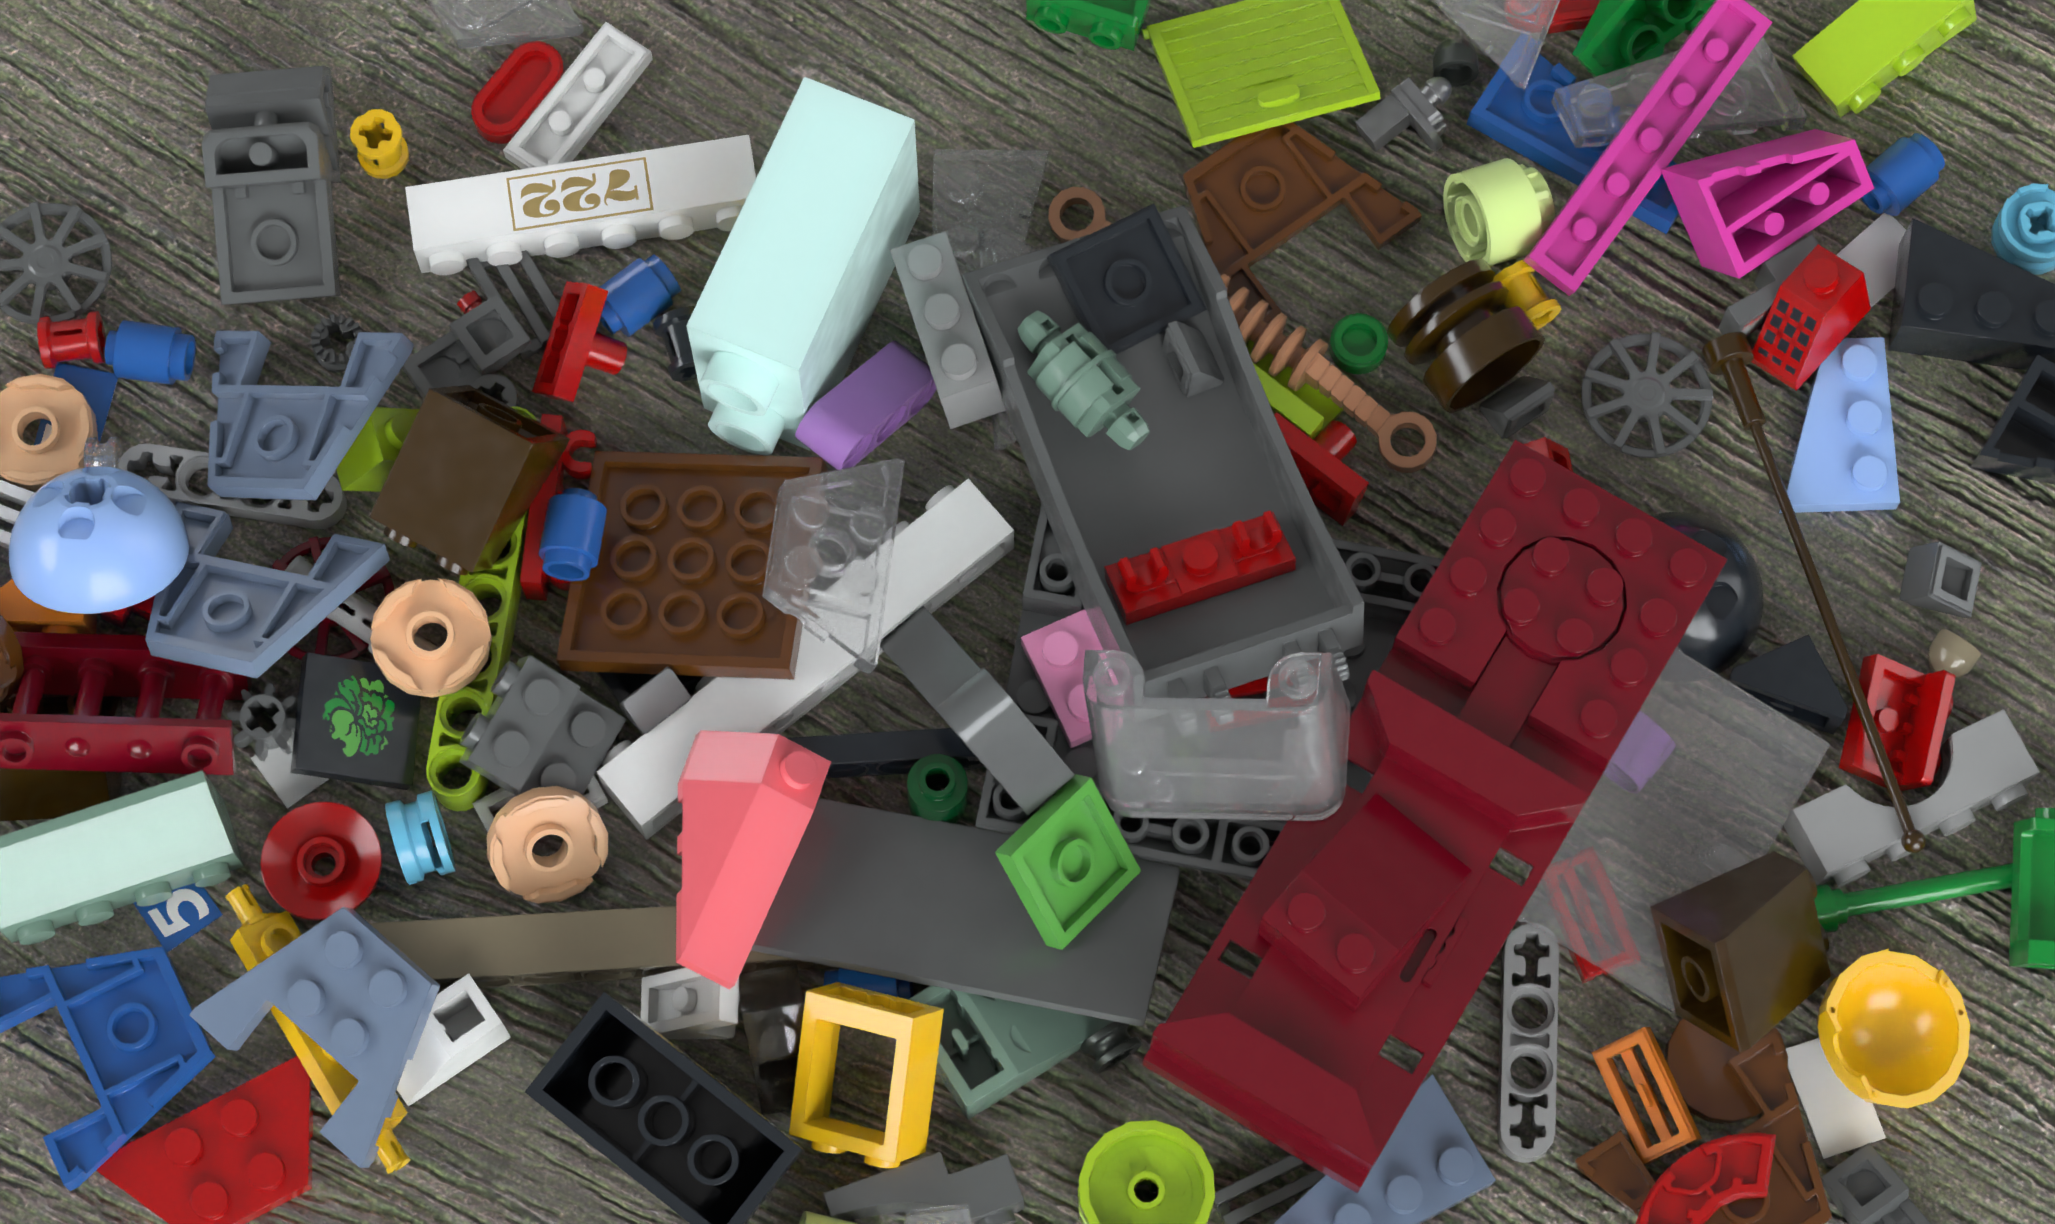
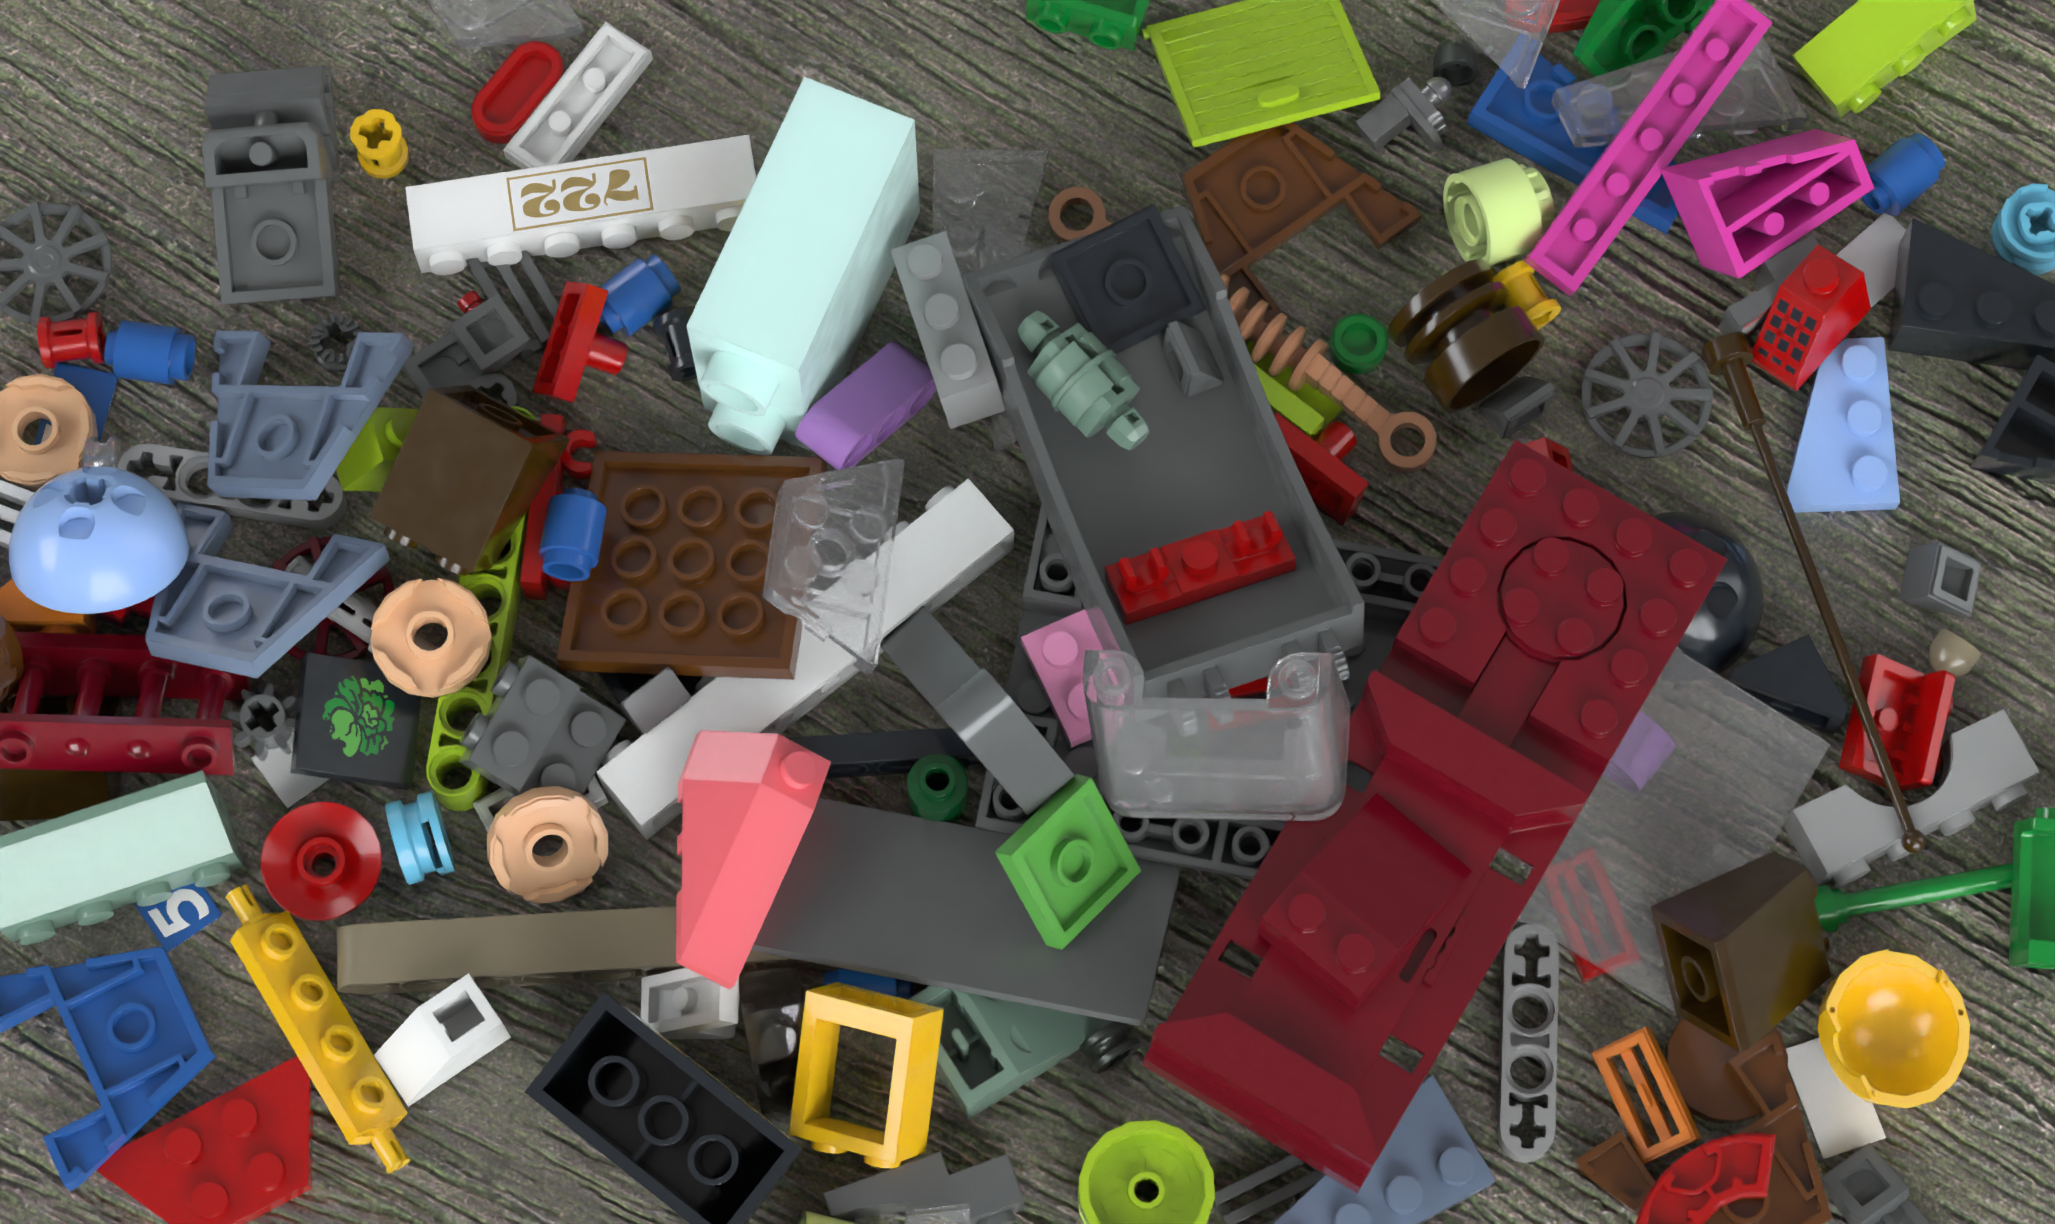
(350, 997): sand blue wing -> none

